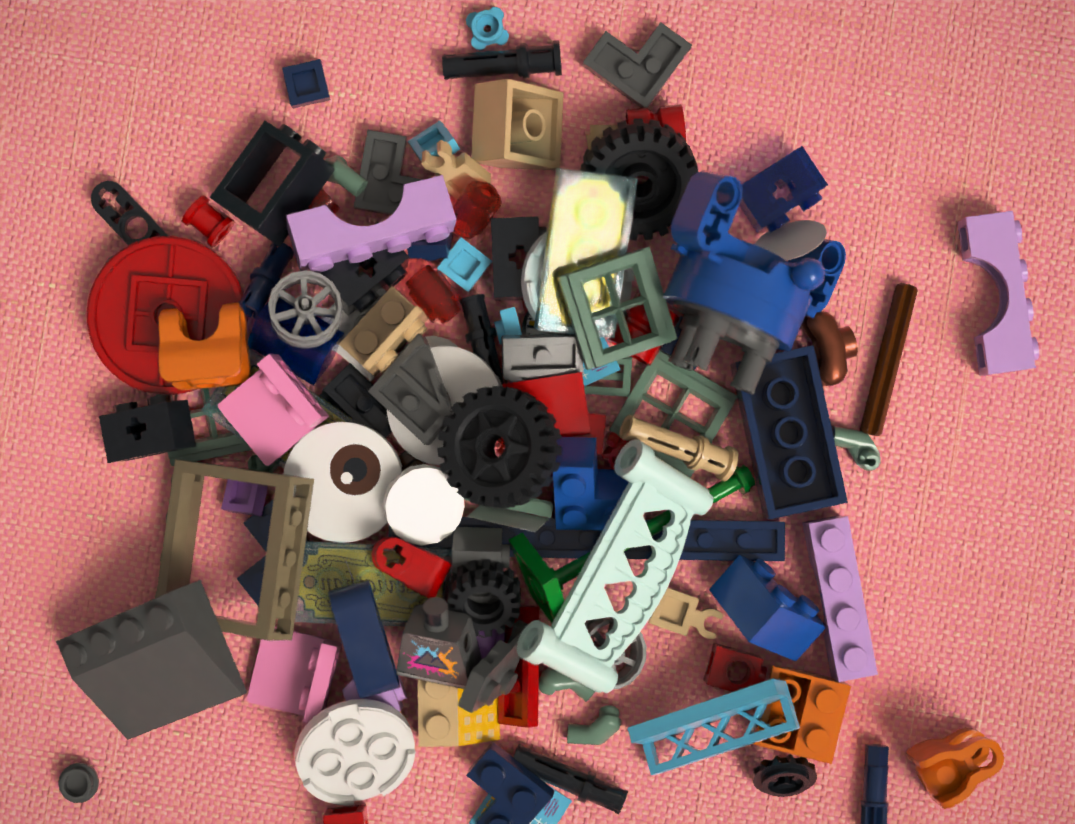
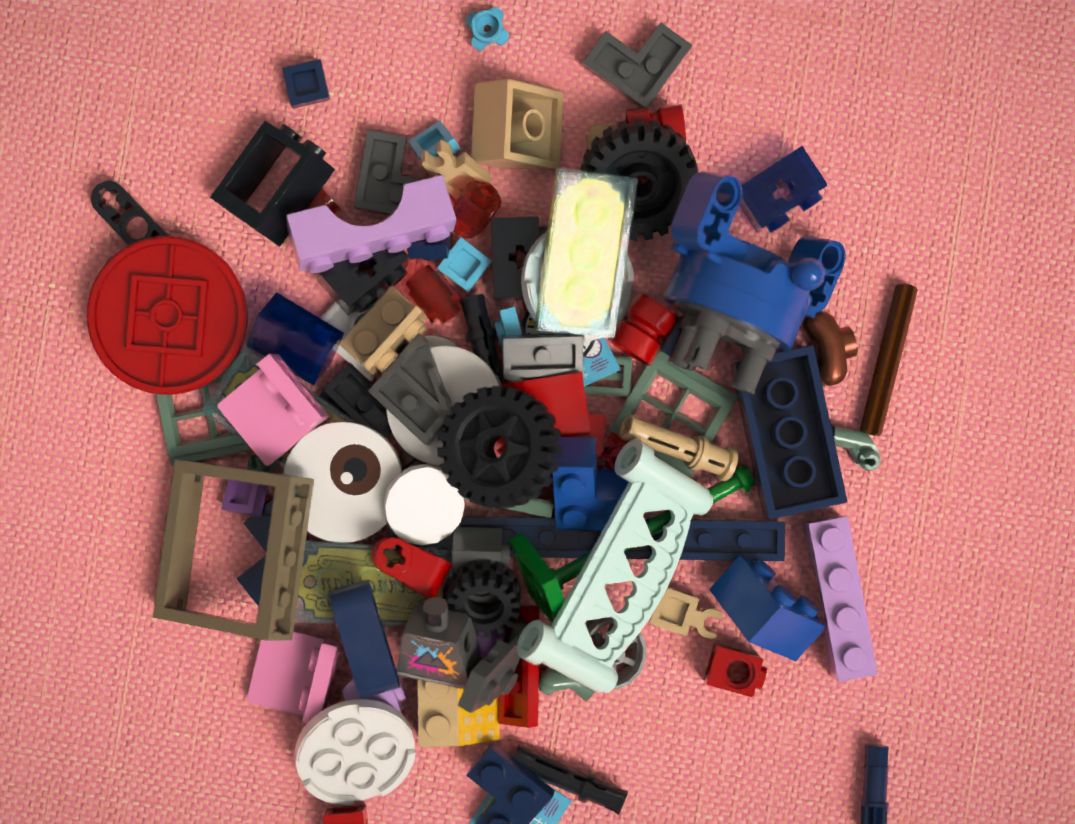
(78, 782): dark grey plate -> none
(147, 430): black brick -> none
(155, 662): dark grey slope -> none
(206, 363): orange piece -> none
(208, 221): red bush -> none
(265, 278): dark blue pin -> none
(305, 309): light grey wheel -> none
(346, 176): sand green arm -> none
(508, 518): white sticker -> none
(519, 61): black pin -> none
(584, 320): sand green piece -> none
(599, 731): sand green arm -> none
(711, 711): medium azure fence -> none
(784, 776): black gear -> none
(793, 239): white sticker -> none
(819, 710): orange slope -> none
(952, 768): orange piece -> none
(993, 245): lavender arch -> none

